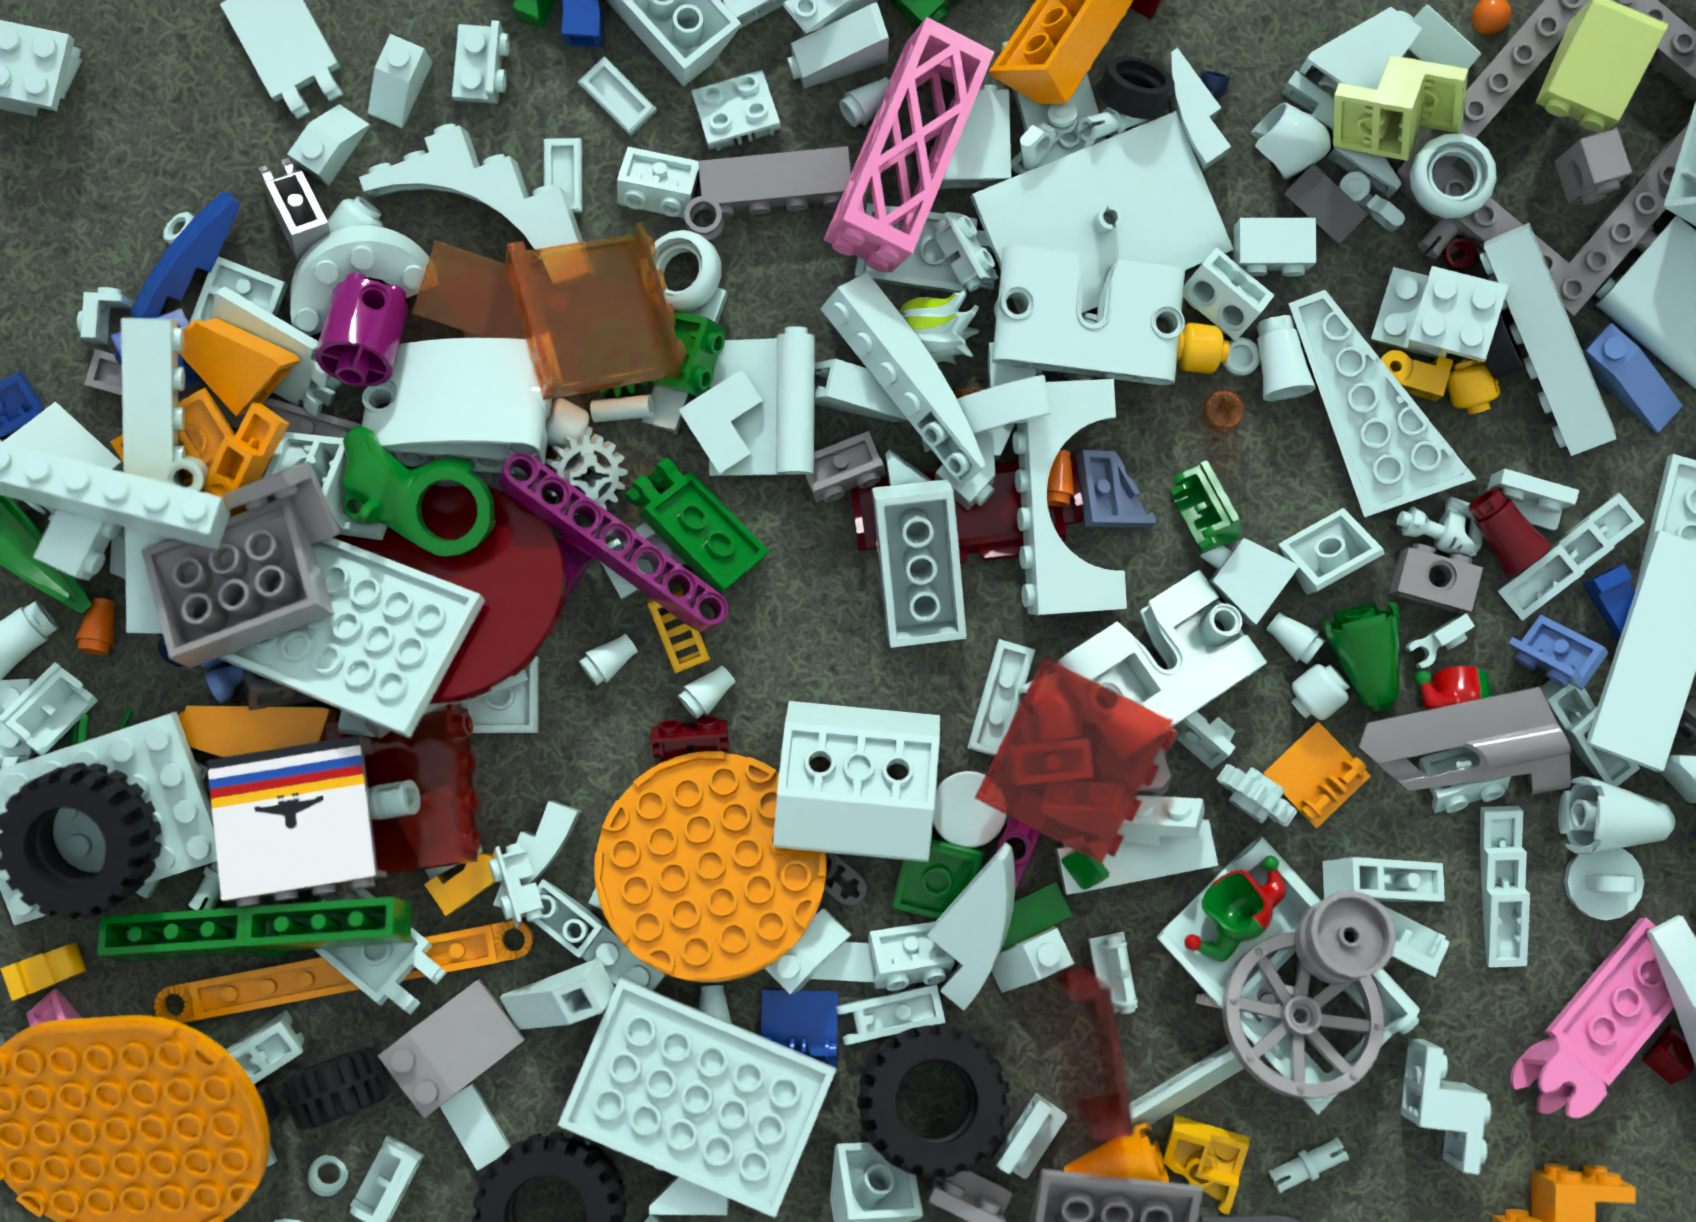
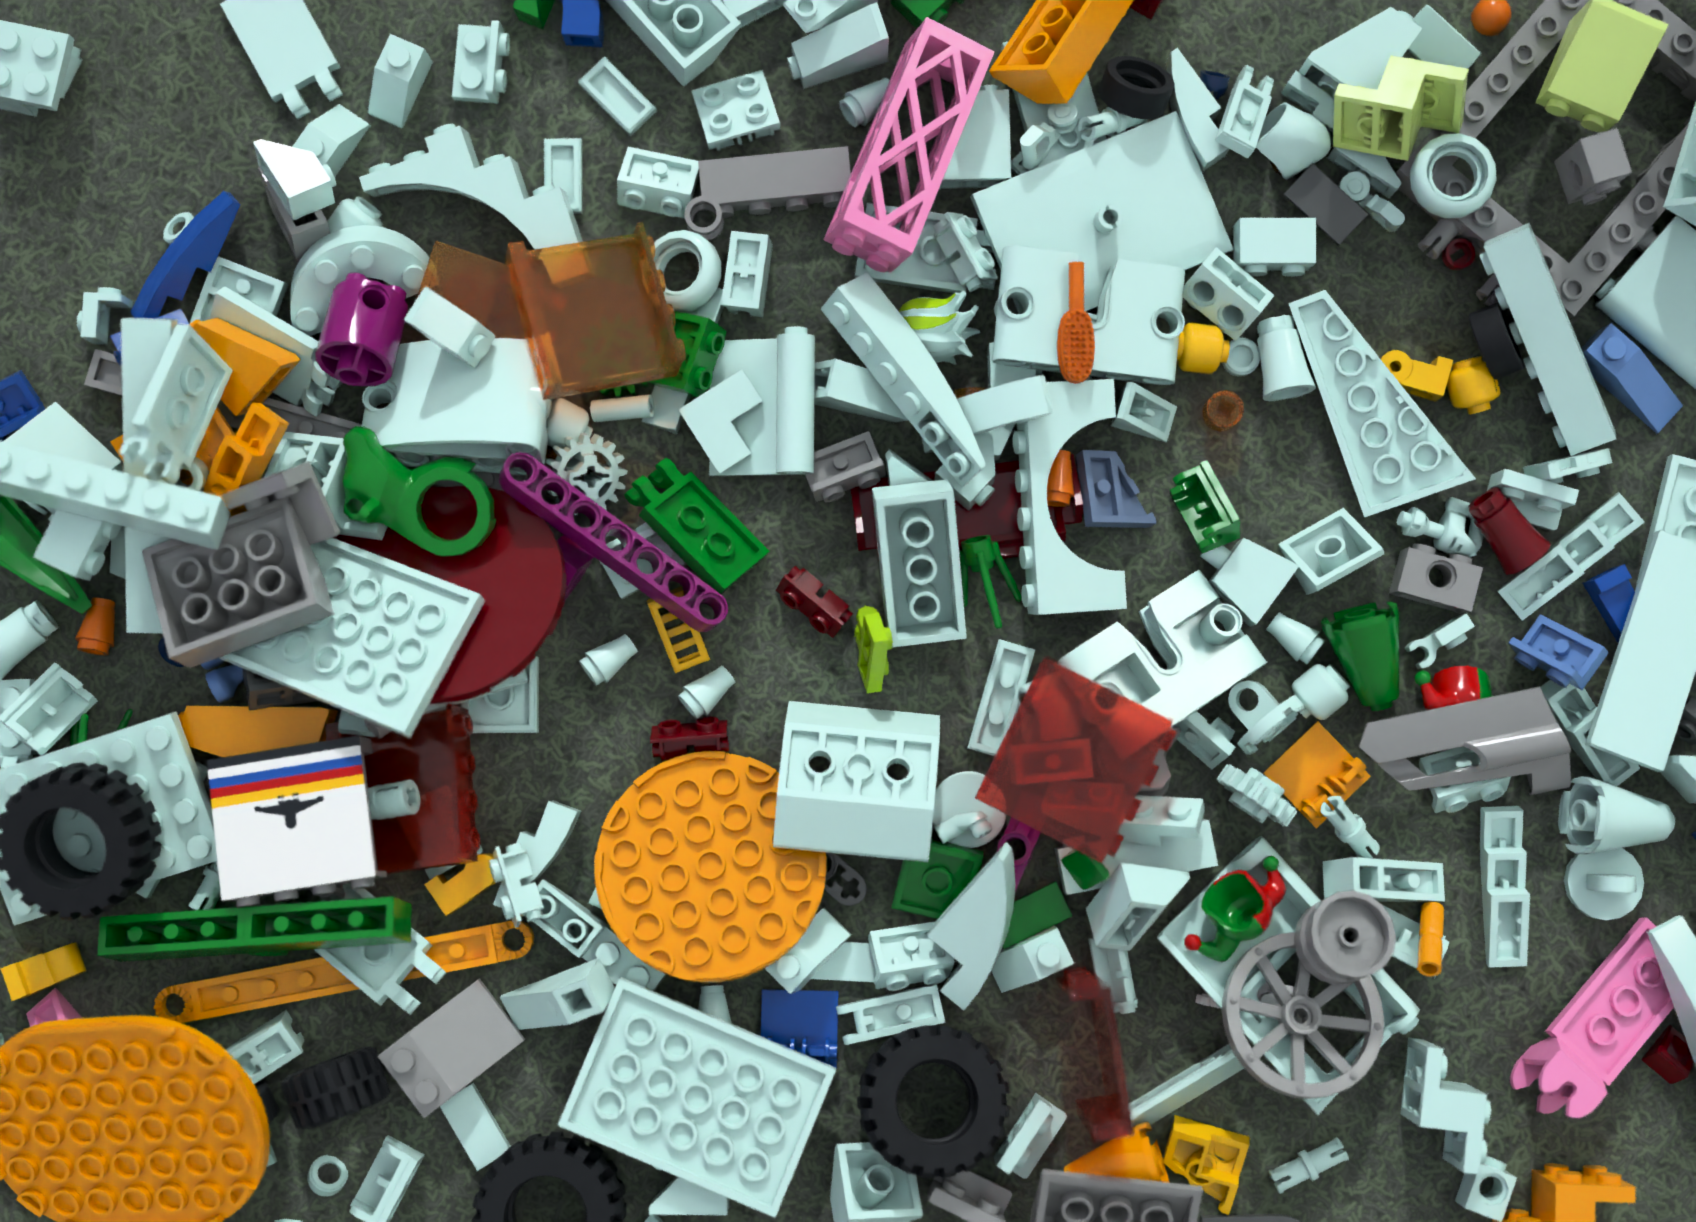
(177, 406): none -> light aqua tile
(296, 177): none -> light aqua slope
(450, 327): none -> light aqua slope
(747, 273): none -> light aqua hinge
(799, 592): none -> dark red hinge
(873, 643): none -> lime hinge
(963, 822): none -> light aqua arm
(979, 554): none -> green plant
(1076, 332): none -> orange piece
(1132, 903): none -> light aqua slope
(1143, 413): none -> light aqua slope
(1245, 113): none -> light aqua hinge
(1266, 719): none -> light aqua tile
(1349, 827): none -> light aqua pin
(1430, 940): none -> light orange piece
(1439, 313): light aqua bracket -> none
(1494, 1202): none -> light aqua brick
(1582, 464): none -> light aqua wing

